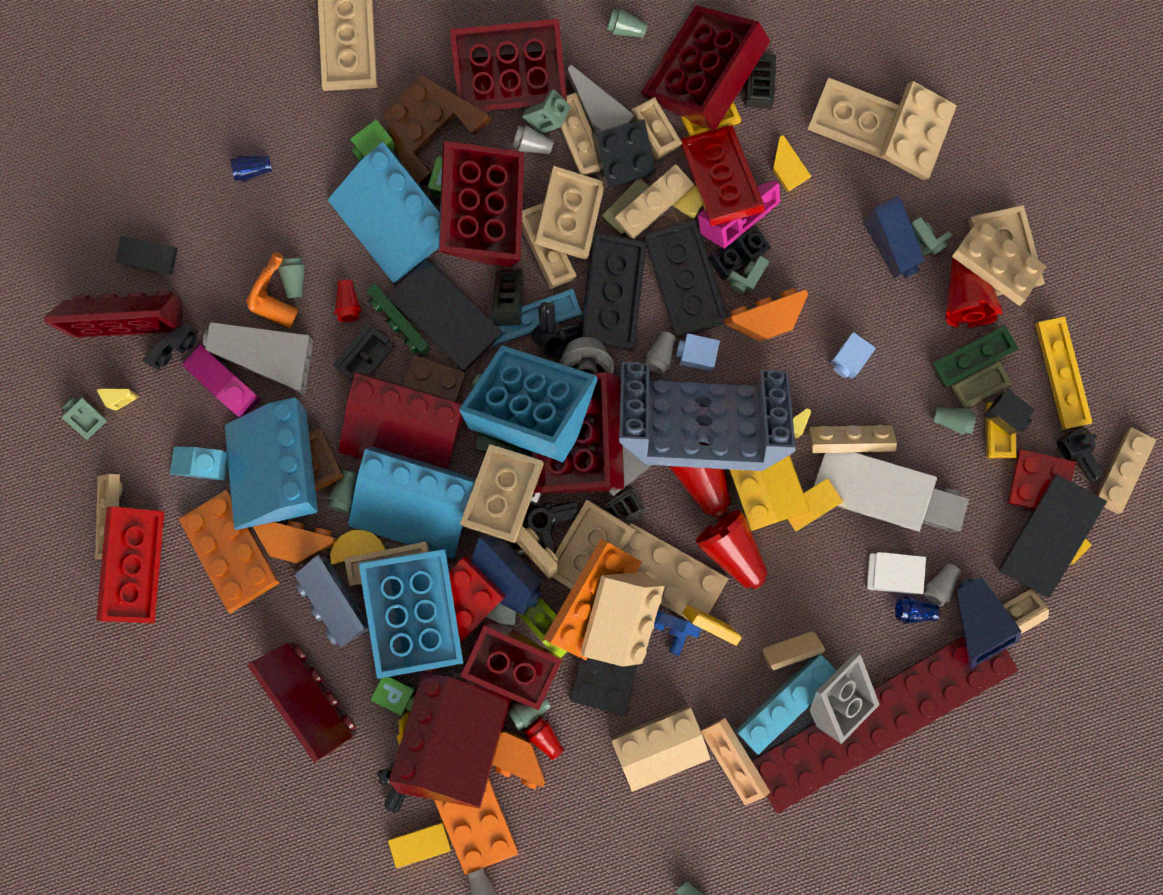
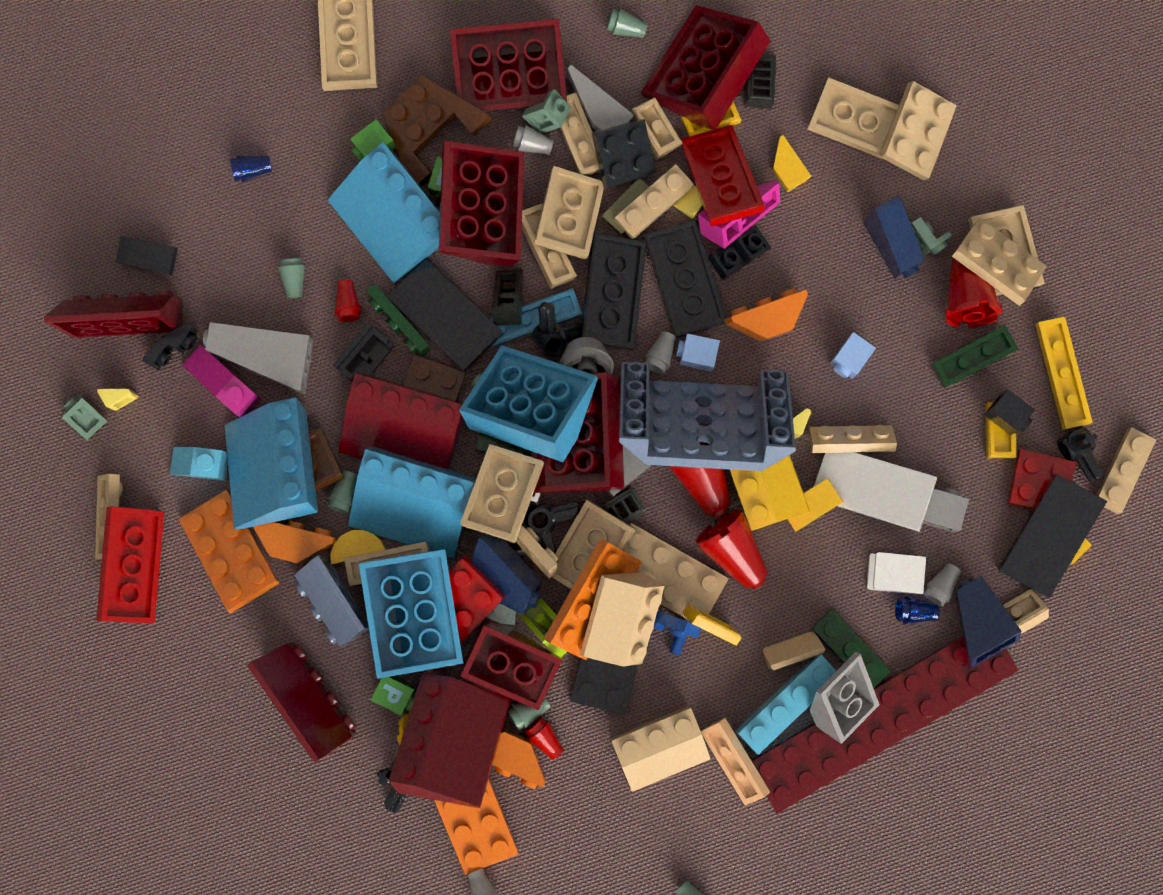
(265, 305): orange piece -> none
(419, 845): yellow tile -> none
(753, 273): sand green bracket -> none
(845, 643): none -> dark green plate
(956, 419): sand green cone -> none
(980, 385): olive tile -> none

